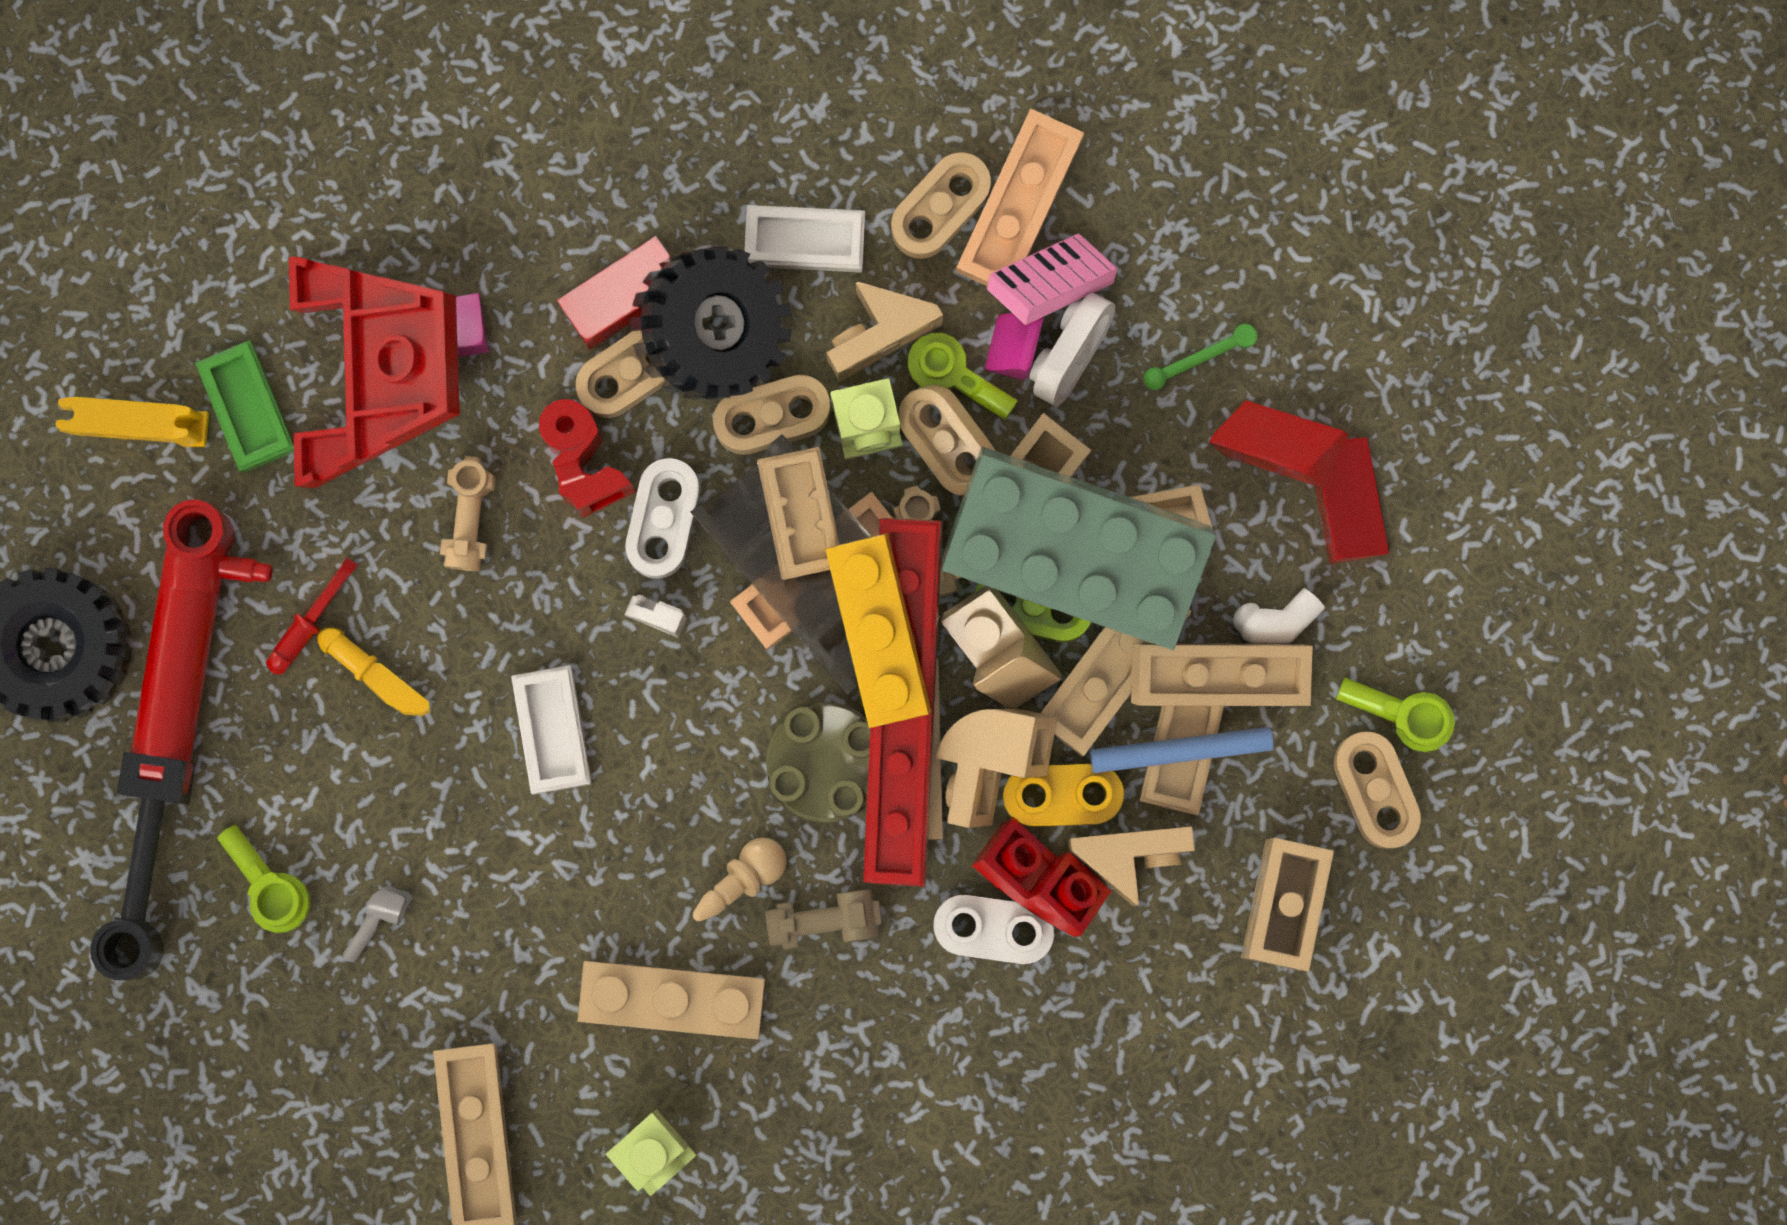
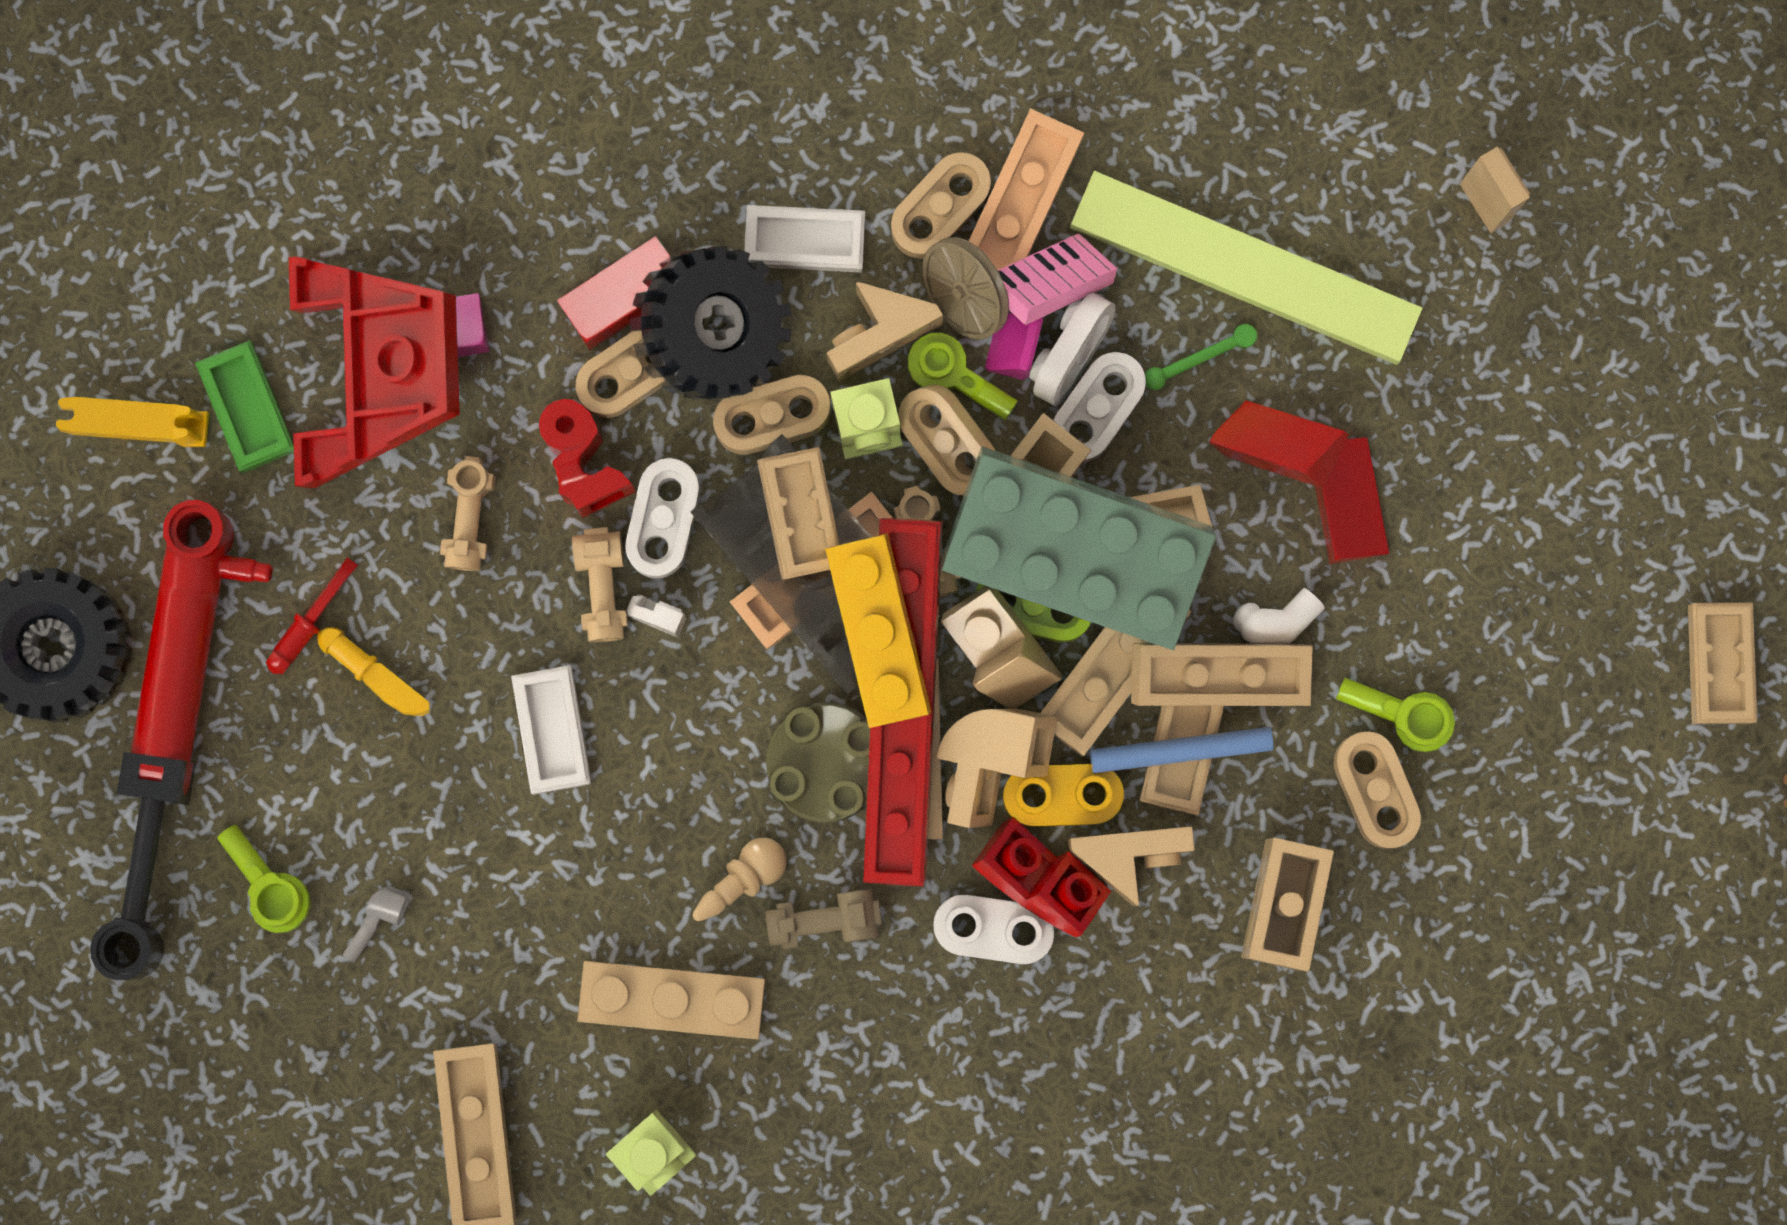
(599, 553): none -> tan bar
(965, 288): none -> dark tan wheel
(1099, 409): none -> white plate
(1246, 268): none -> yellowish green tile
(1495, 189): none -> tan tile
(1722, 663): none -> tan plate

